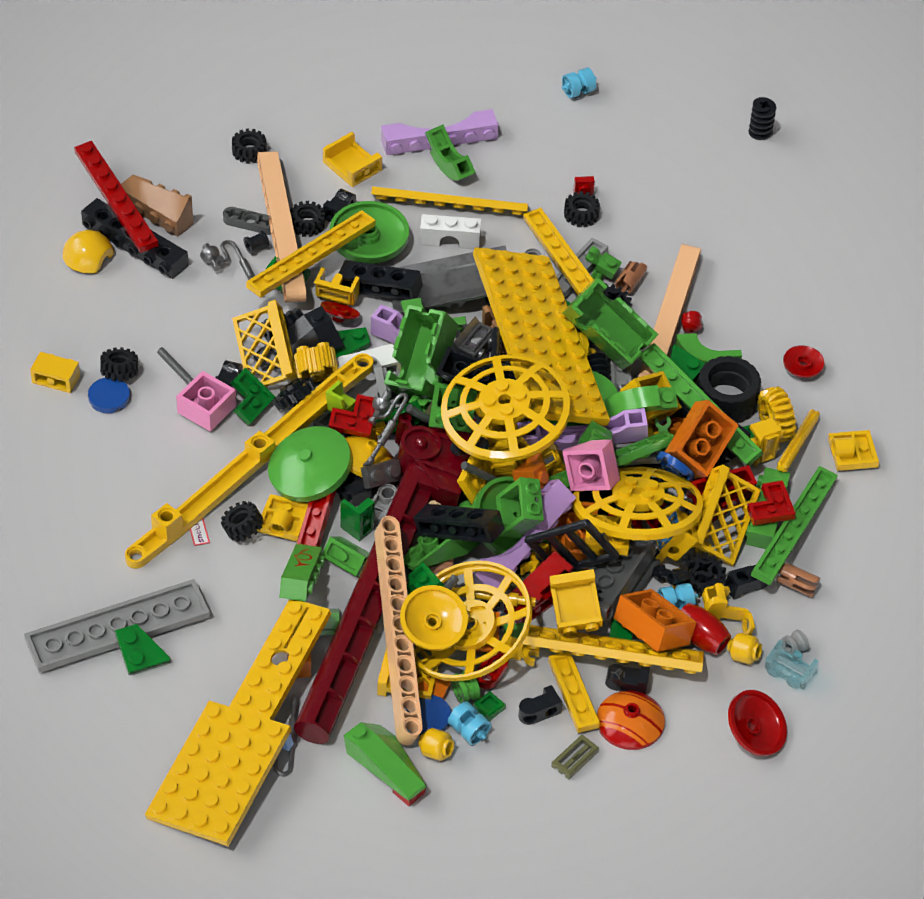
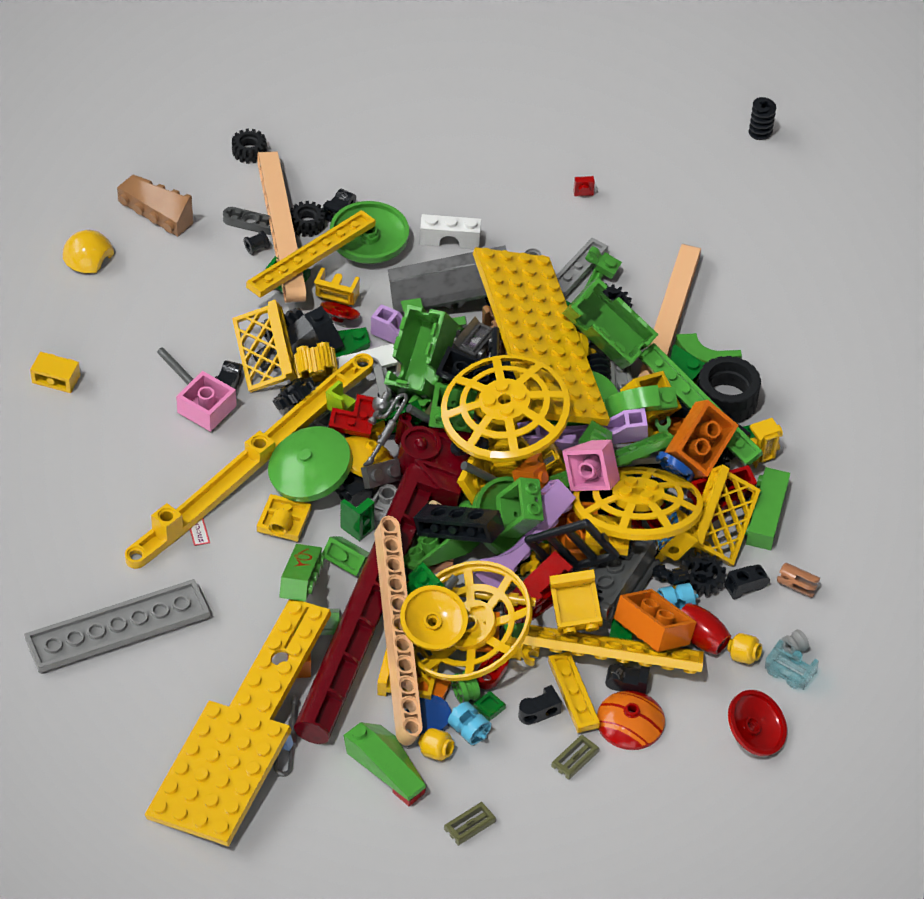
(108, 395): blue tile -> none
(116, 196): red plate -> none
(119, 364): black tyre -> none
(139, 649): green wing -> none
(166, 257): black brick -> none
(211, 254): flat silver piece -> none
(242, 521): black tyre -> none
(255, 395): green plate -> none
(316, 521): red plate -> none
(351, 160): yellow panel -> none
(382, 280): black brick -> none
(403, 138): lavender arch -> none
(442, 199): yellow plate -> none
(446, 156): bright green arch -> none
(458, 834): none -> olive tile
(558, 249): yellow plate -> none
(581, 82): medium azure wheel -> none
(581, 201): black tyre -> none
(630, 276): nougat arm -> none
(691, 322): red piece -> none
(716, 602): yellow piece -> none
(775, 404): yellow gear -> none
(775, 508): red plate -> none
(792, 530): bright green plate -> none
(798, 440): yellow axle -> none
(803, 361): red dish -> none
(853, 450): yellow plate -> none

